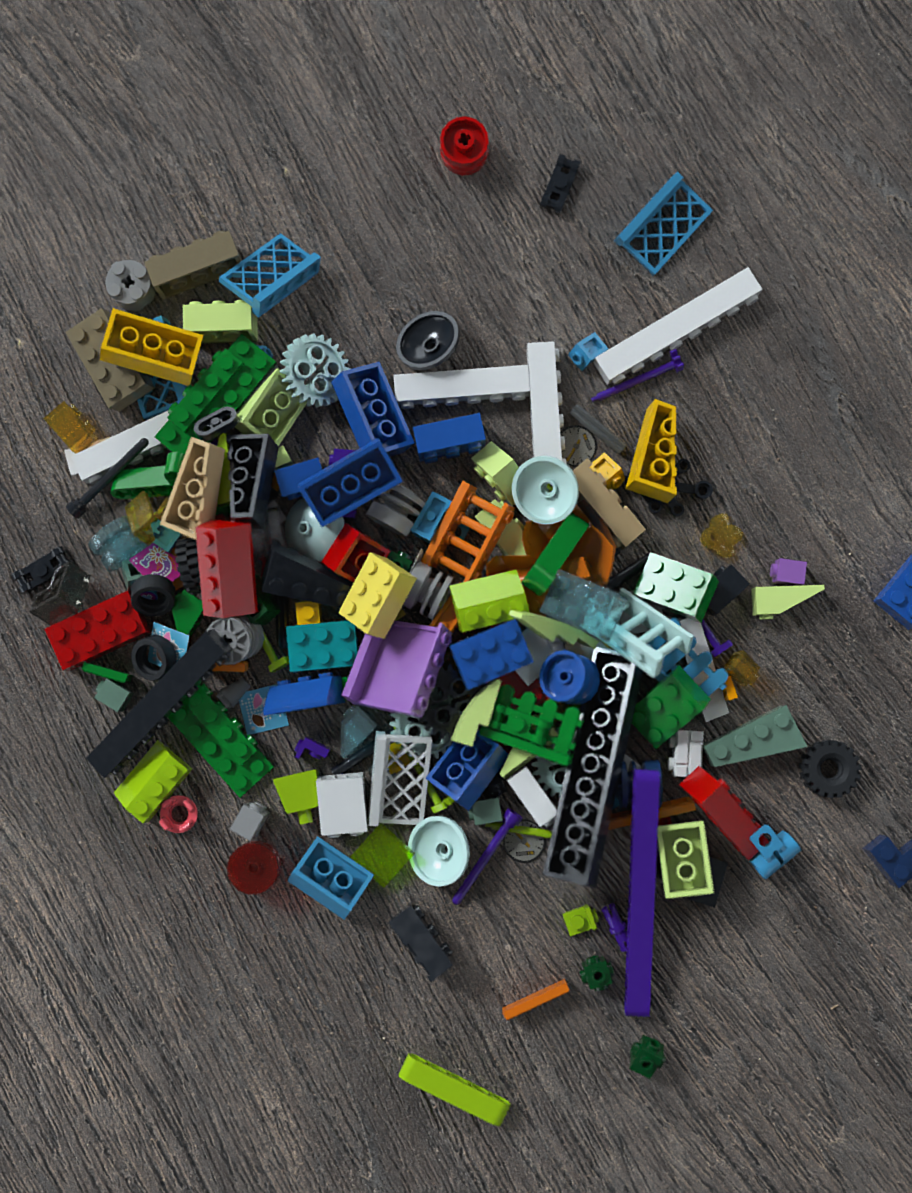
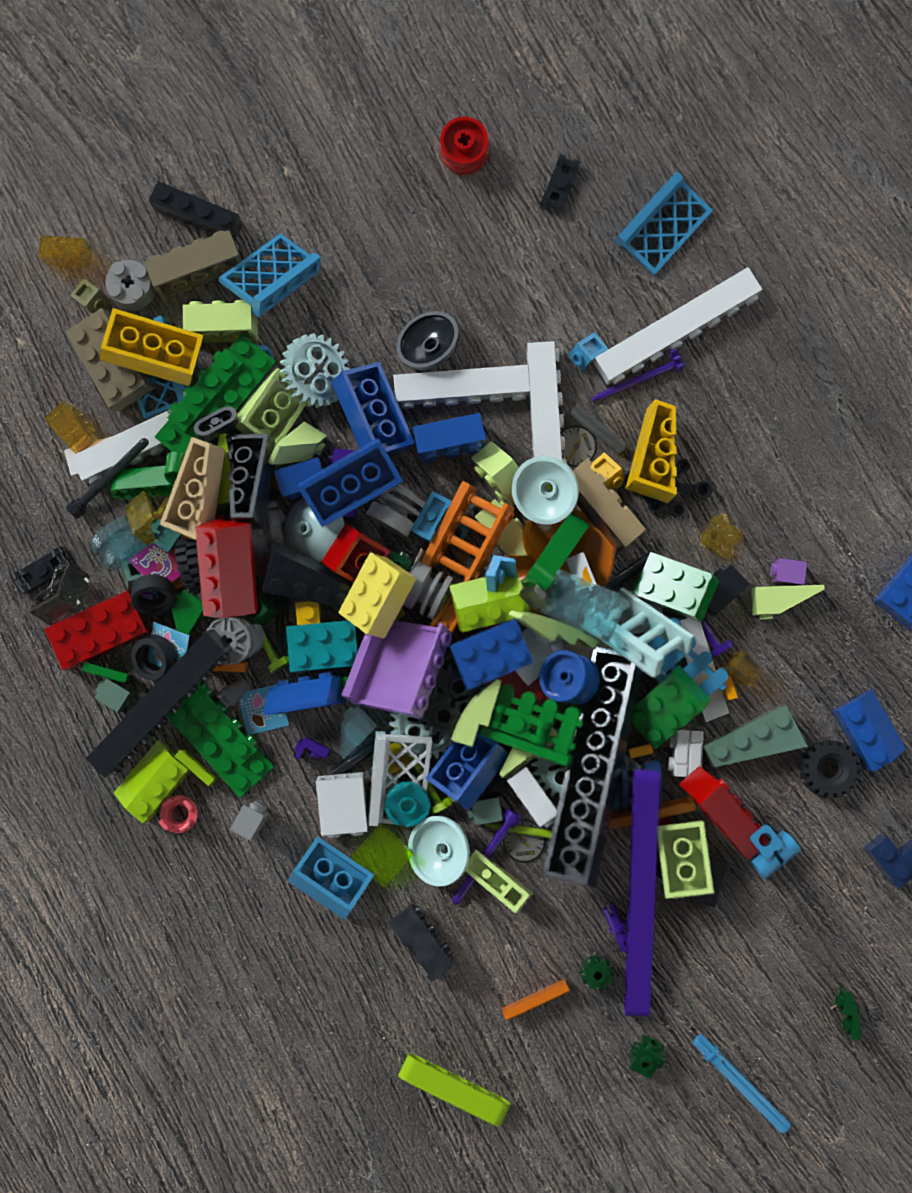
(64, 251): none -> clear yellow brick
(90, 296): none -> olive bracket
(194, 210): none -> black brick
(196, 767): none -> lime tile
(242, 874): clear red wheel -> none
(299, 445): none -> yellowish green slope
(299, 793): lime torso -> none
(407, 804): none -> teal tile
(497, 571): none -> dark azure bracket
(498, 881): none -> yellowish green slope
(535, 597): none -> clear smoke tile
(579, 567): none -> white sticker
(580, 920): lime bracket -> none
(640, 750): none -> light orange tile
(741, 1083): none -> dark azure axle
(847, 1006): none -> dark green slope
(869, 731): none -> blue slope

